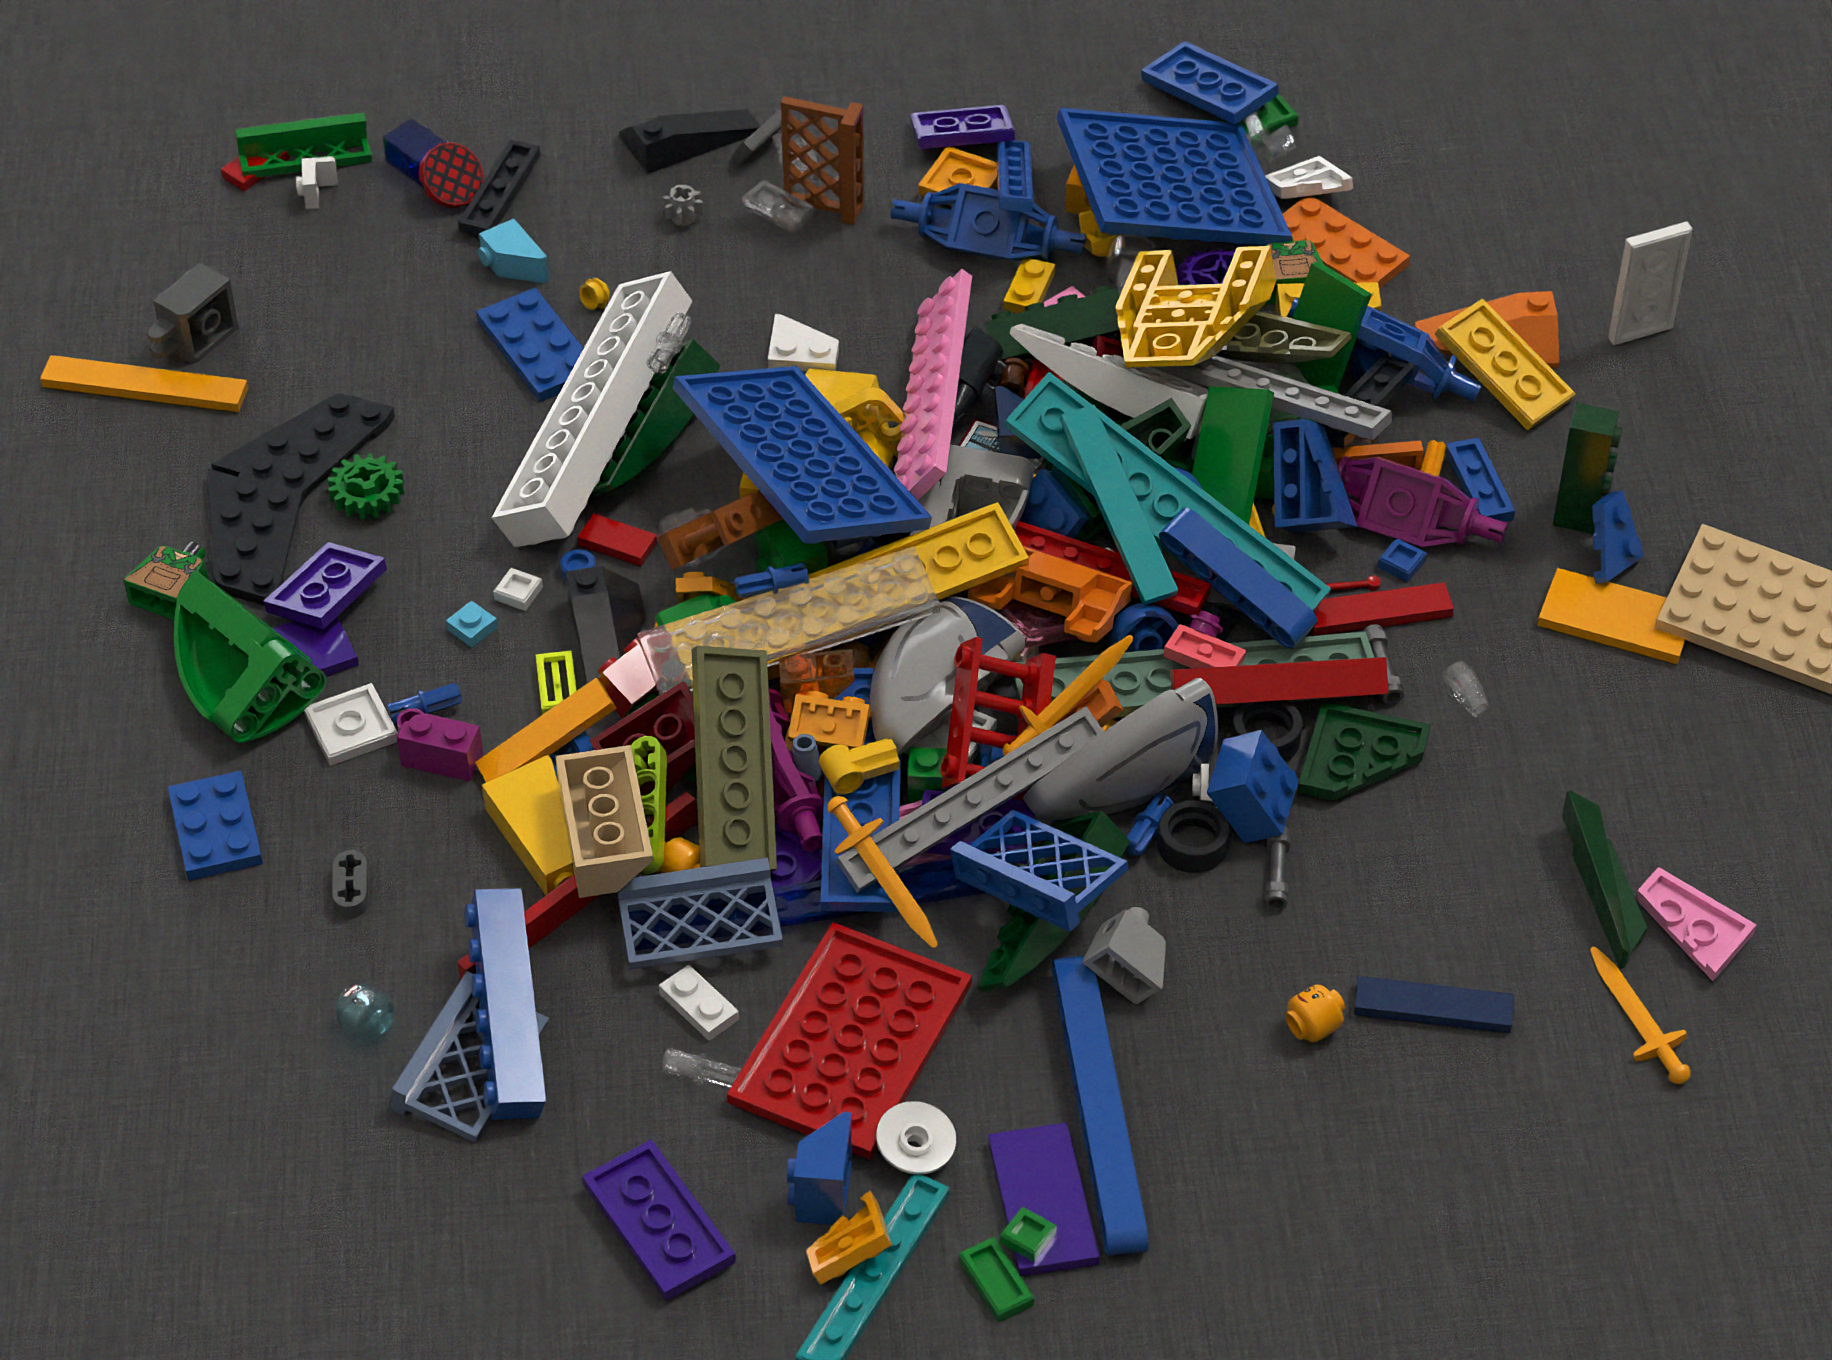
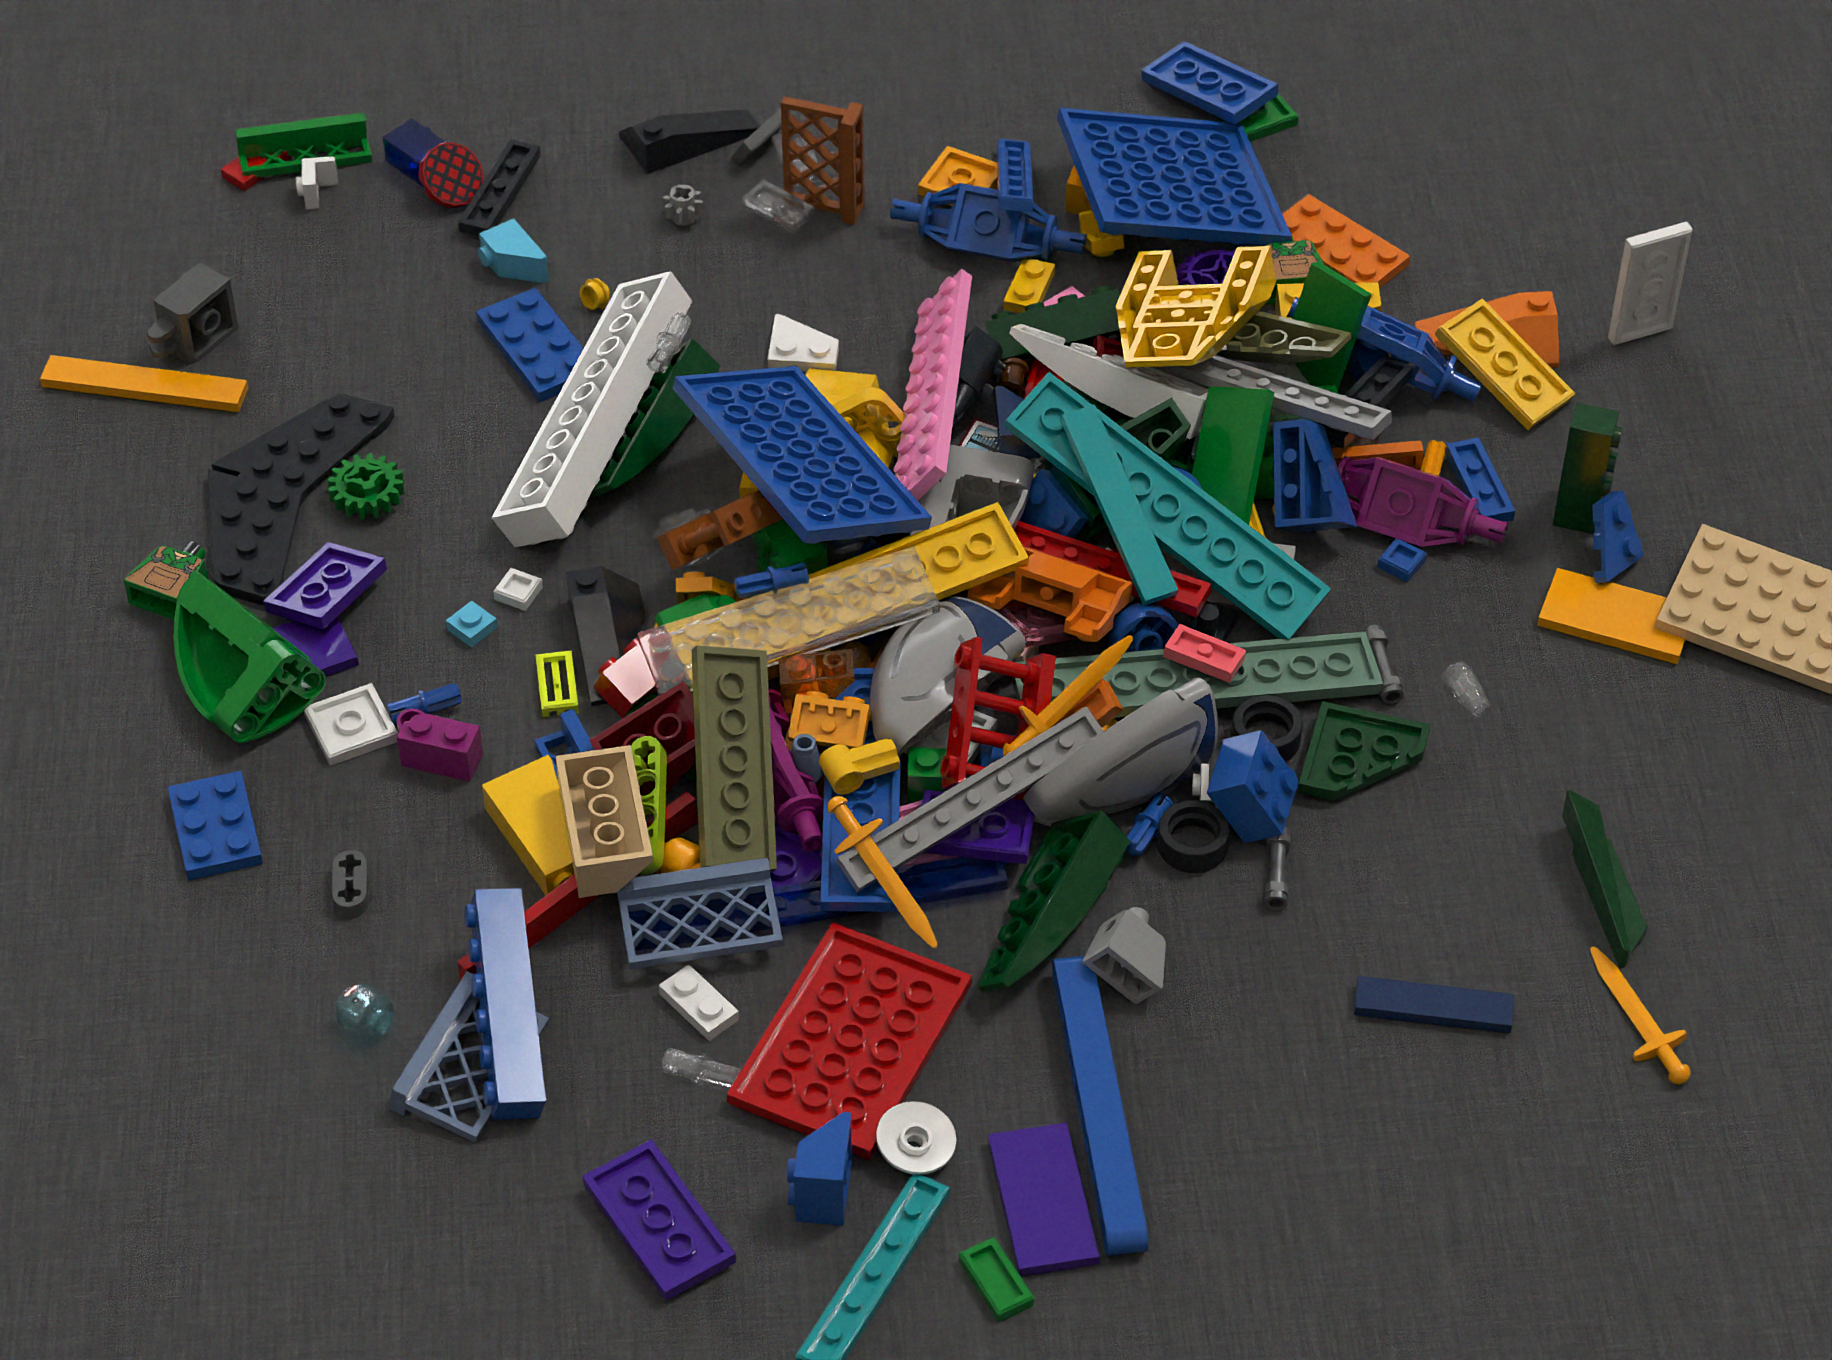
(548, 731): light orange tile -> none
(576, 560): blue tile -> none
(617, 539): red tile -> none
(849, 1241): light orange wing -> none
(962, 127): dark purple tile -> none
(1021, 884): blue fence -> none
(1028, 1234): green tile -> none
(1122, 256): clear piece -> none
(1206, 623): magenta plate -> none
(1238, 578): blue beam -> none
(1271, 145): clear bracket -> none
(1290, 680): red tile -> none
(1309, 178): white wing -> none
(1315, 1013): light orange head -> none
(1372, 583): red hinge -> none
(1383, 608): red tile -> none
(1695, 921): bright pink wing -> none

